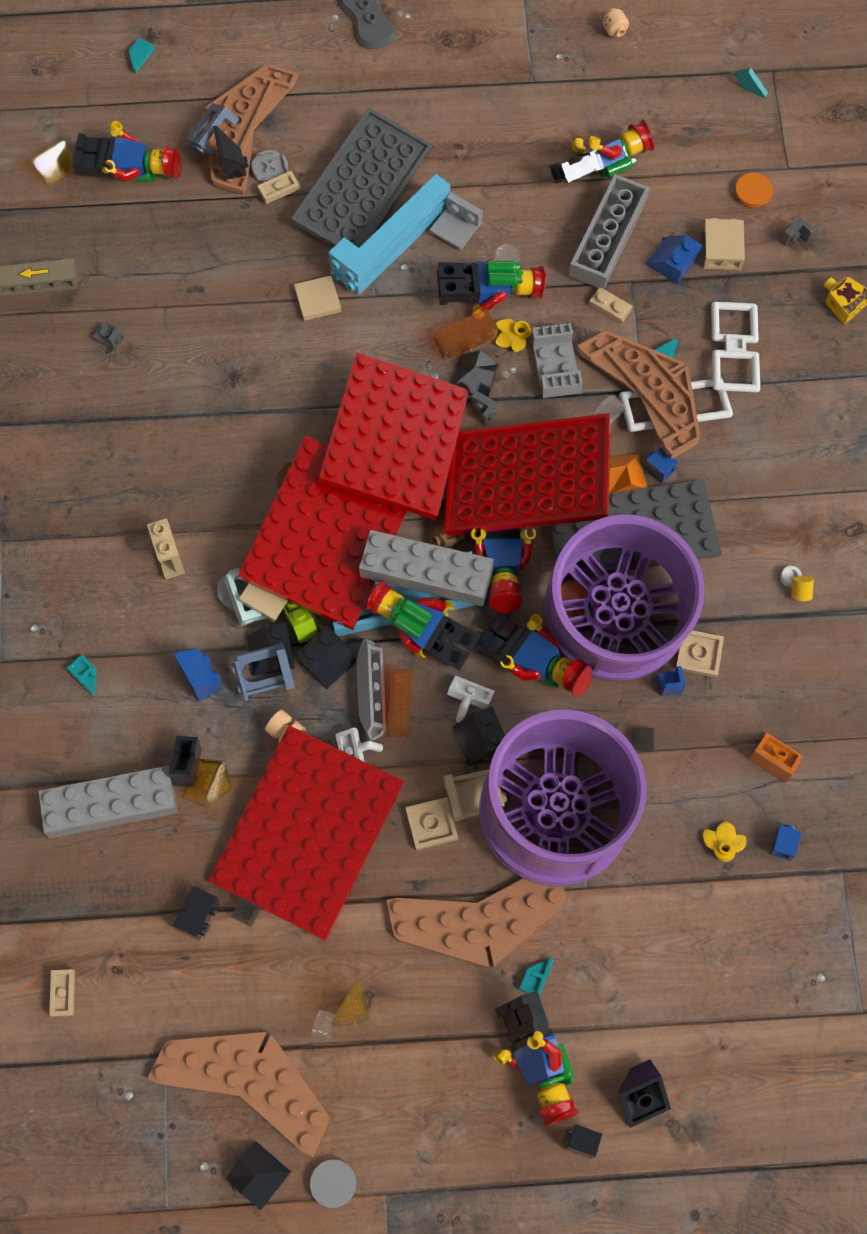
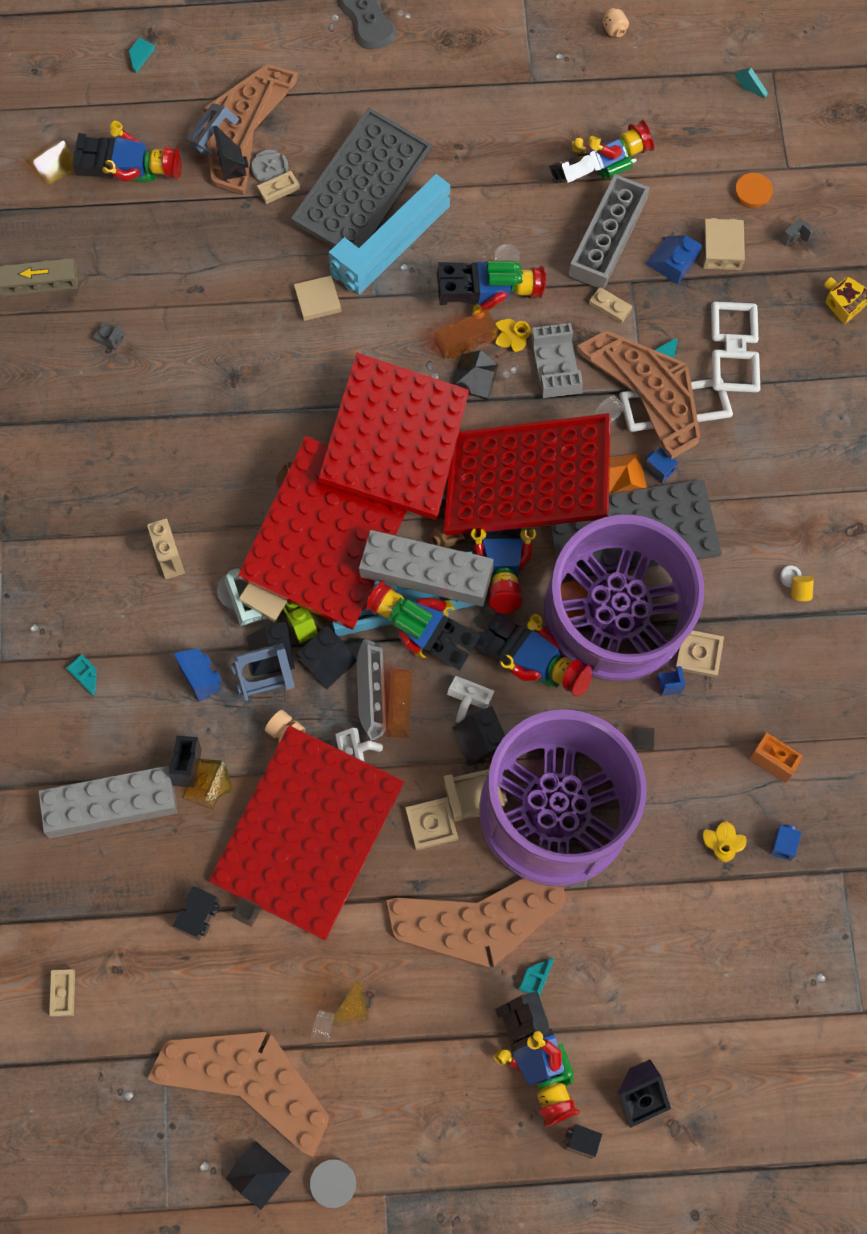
(457, 221): light grey bracket -> none
(484, 404): dark grey bracket -> none

